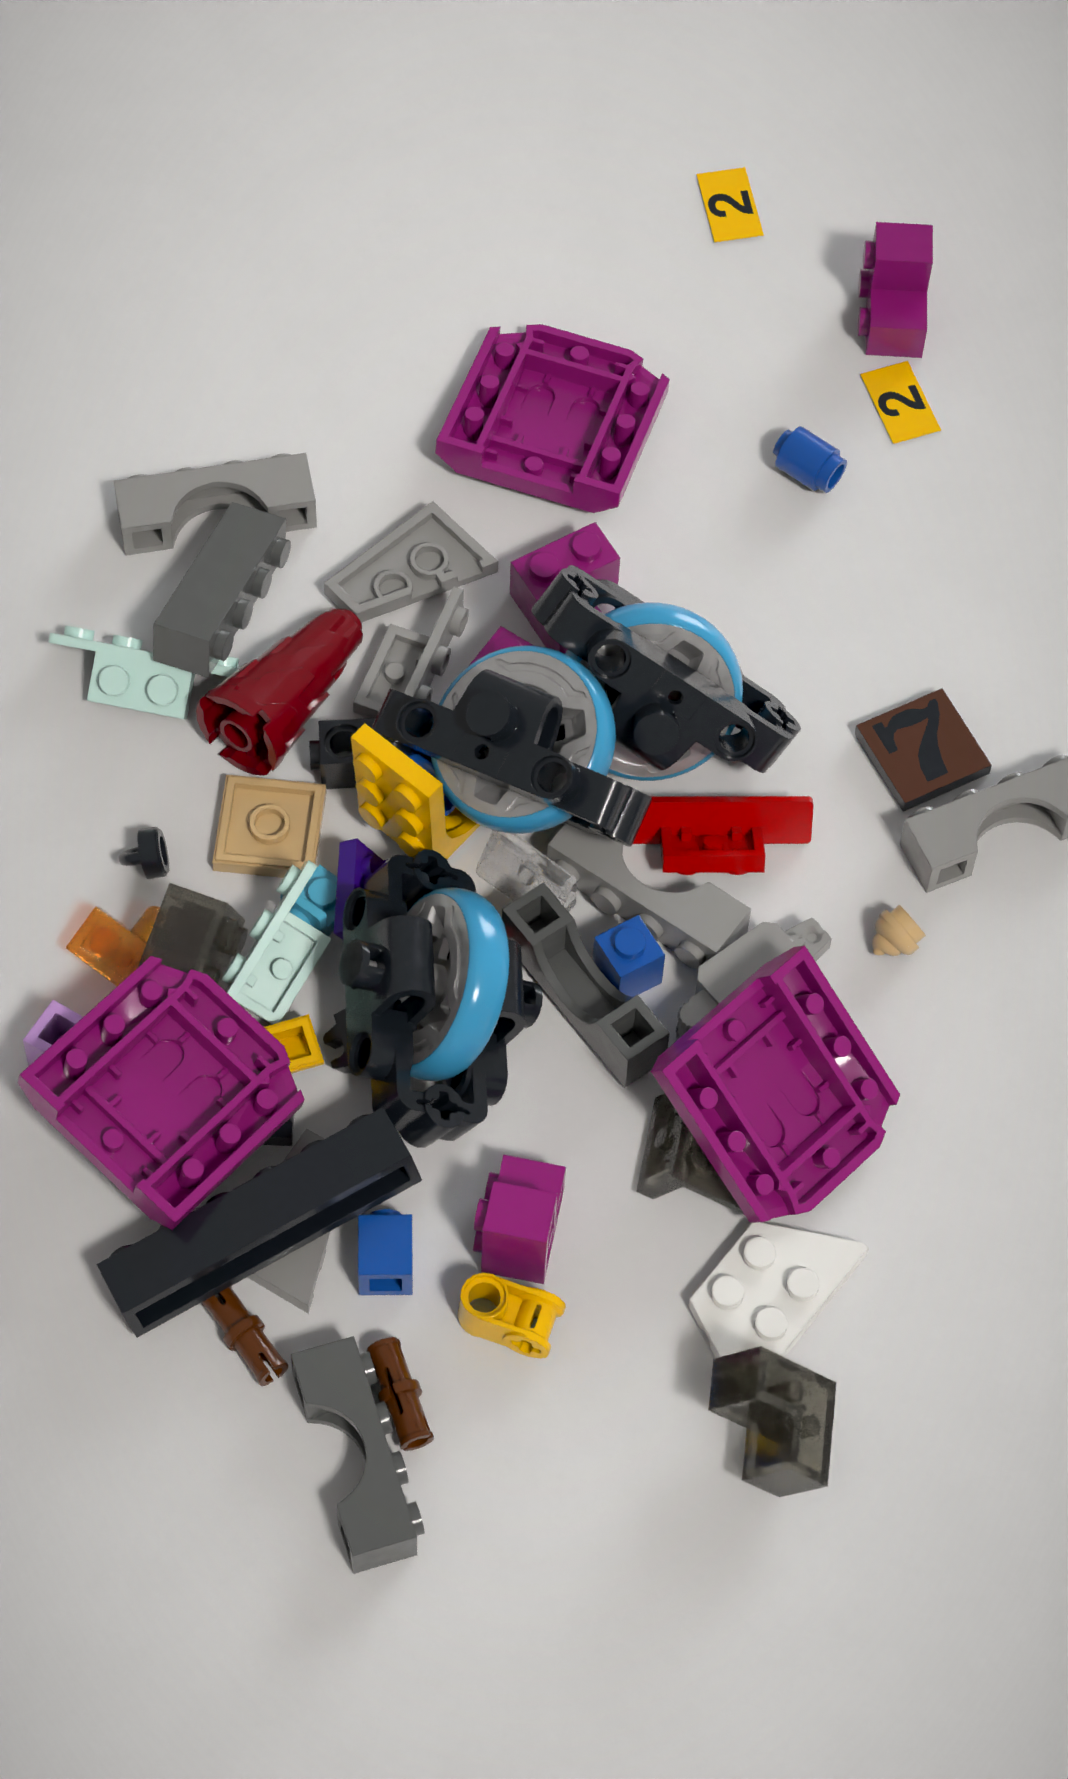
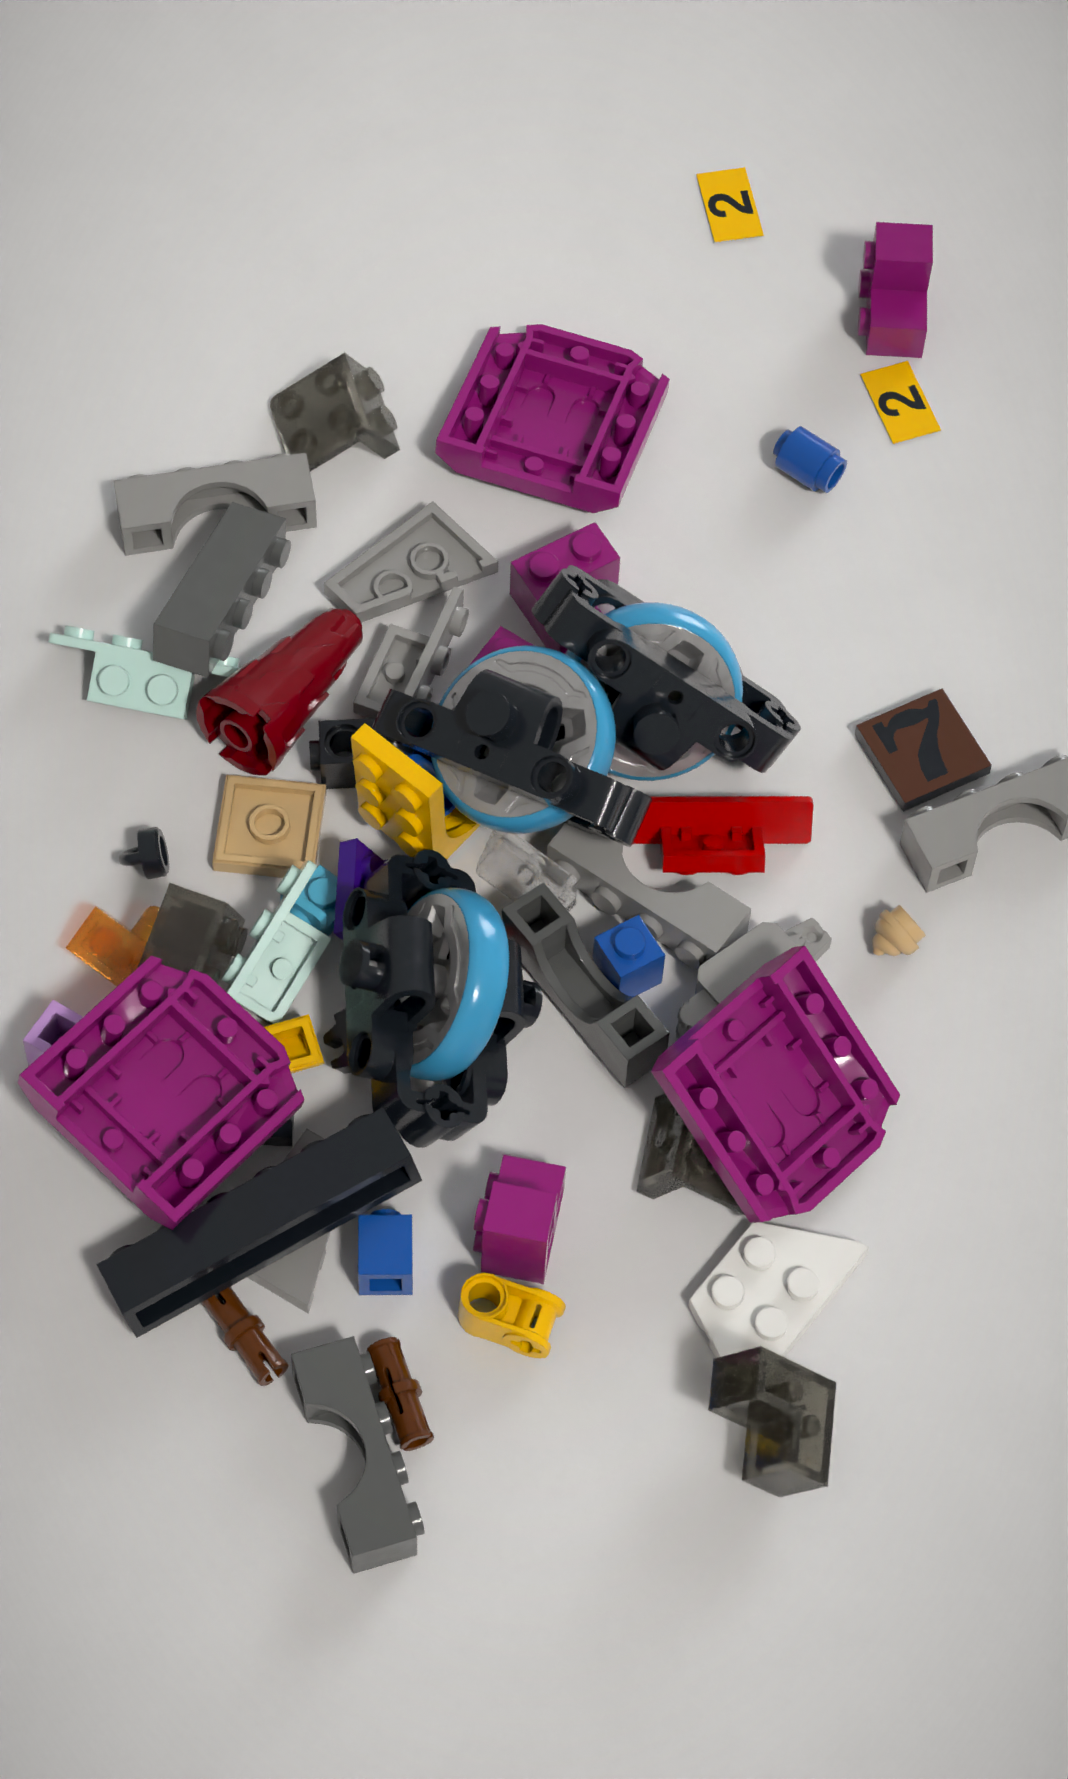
(334, 412): none -> clear smoke bracket

